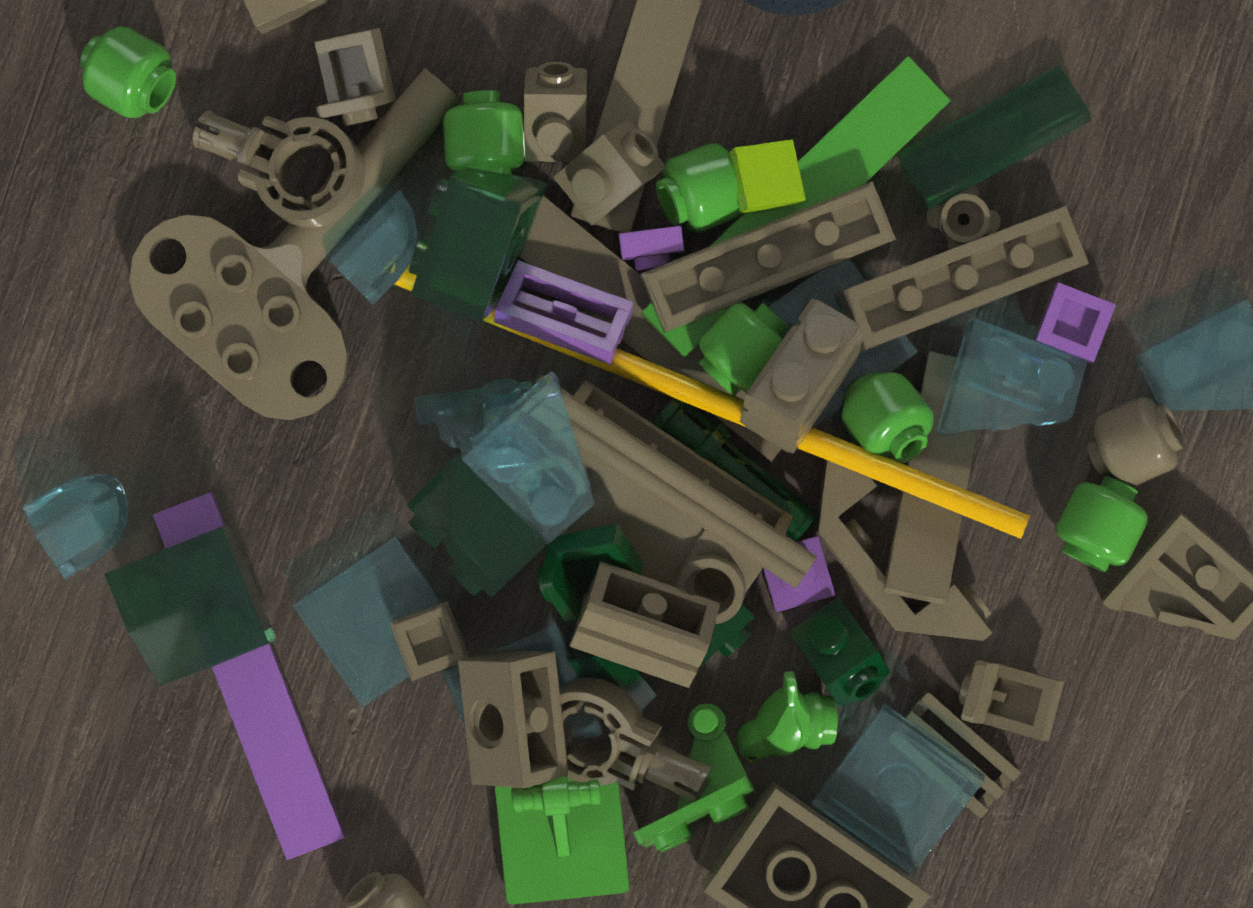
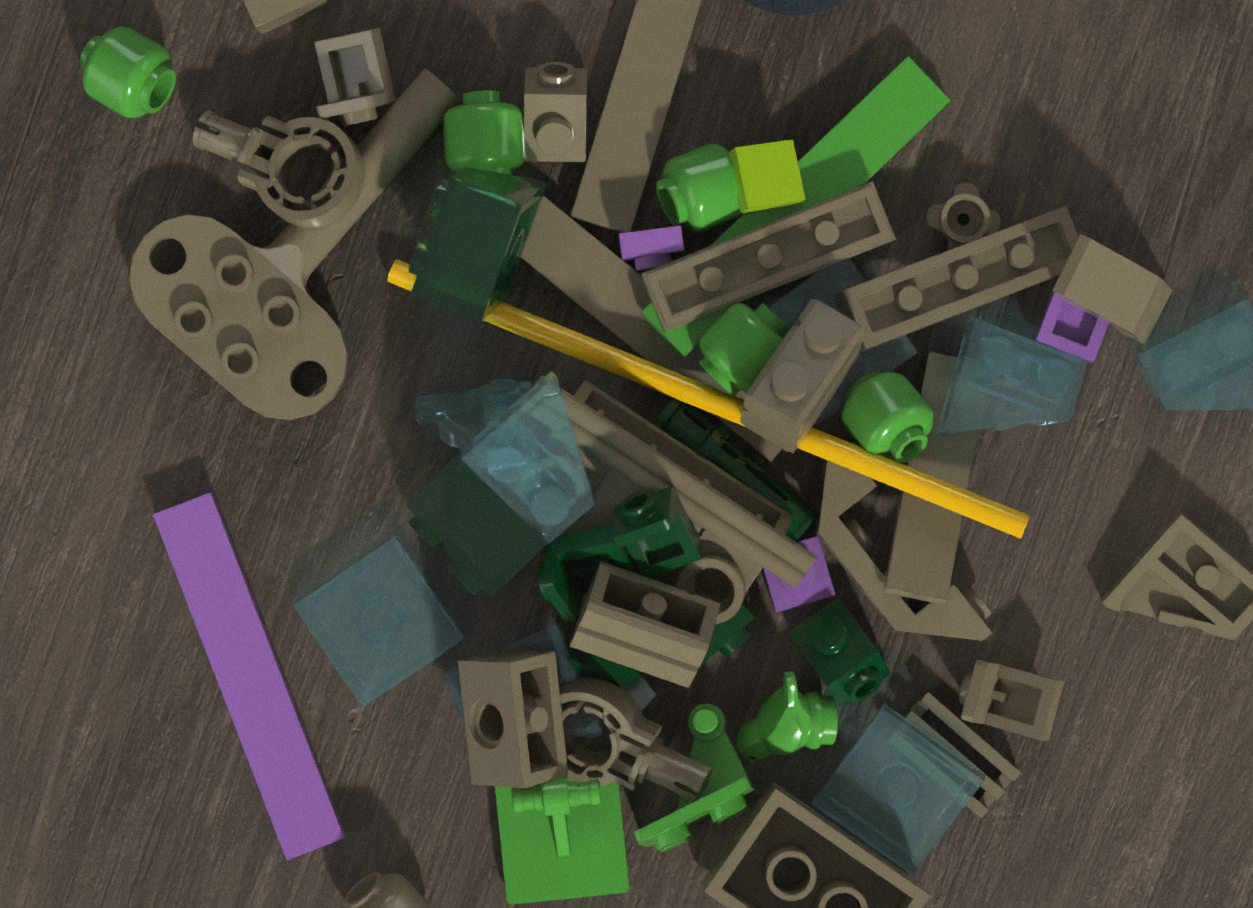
(79, 520): clear light blue brick -> none
(191, 605): clear green slope -> none
(378, 248): clear light blue brick -> none
(429, 640): dark tan tile -> none
(561, 322): medium lavender tile -> none
(610, 171): dark tan bracket -> none
(655, 531): none -> dark green bracket
(994, 137): clear green tile -> none
(1101, 524): bright green head -> none
(1112, 289): none -> dark tan slope
(1136, 441): dark tan head -> none

